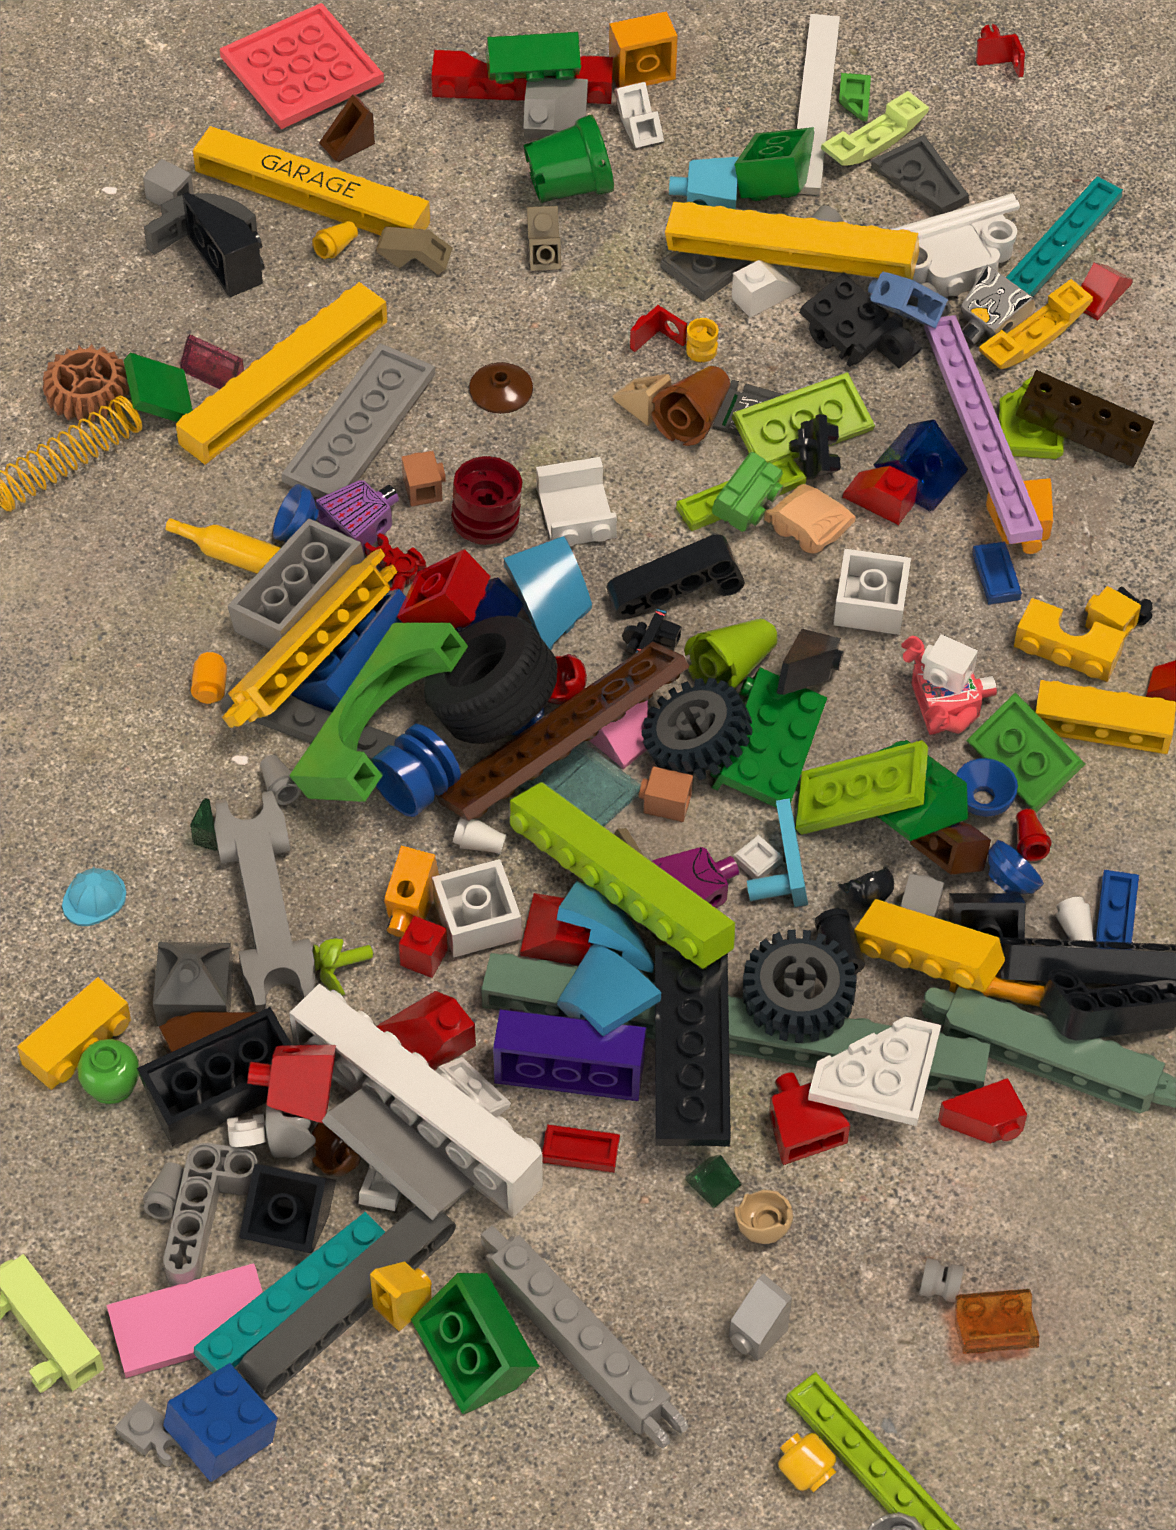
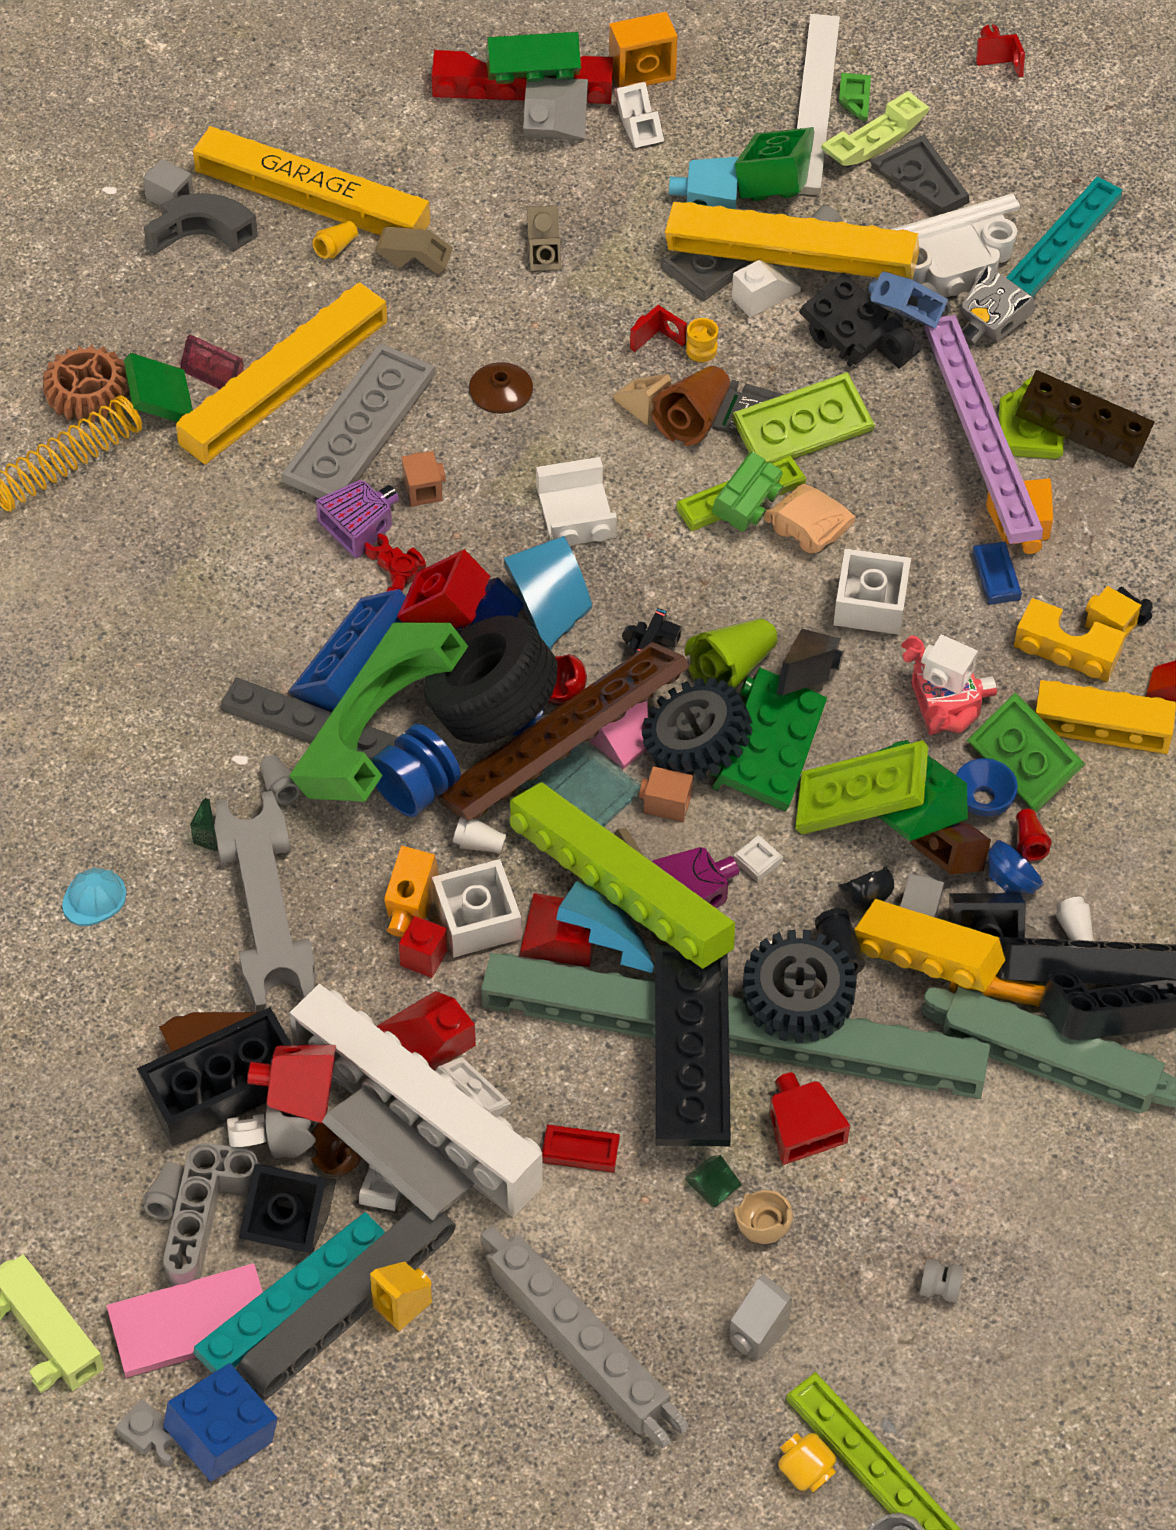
(57, 1045): yellow brick -> none
(108, 1071): bright green piece -> none
(192, 979): dark grey piece -> none
(209, 678): light orange brick -> none
(224, 245): black slope -> none
(227, 545): yellow piece -> none
(292, 582): light grey brick -> none
(293, 512): blue piece -> none
(301, 65): coral plate -> none
(309, 641): yellow hinge -> none
(329, 958): lime plant -> none
(350, 131): reddish brown slope -> none
(474, 1341): green slope -> none
(486, 500): dark red wheel -> none
(568, 1055): dark purple brick -> none
(570, 162): green piece -> none
(607, 991): dark azure slope -> none
(676, 575): black beam -> none
(786, 883): medium azure piece -> none
(814, 447): black hips -> none
(880, 1072): white plate -> none
(883, 492): red slope -> none
(927, 456): clear blue slope -> none
(985, 1113): red slope -> none
(995, 1321): clear orange bracket -> none
(1039, 329): yellow slope -> none
(1105, 287): slope -> none
(1117, 906): blue tile -> none

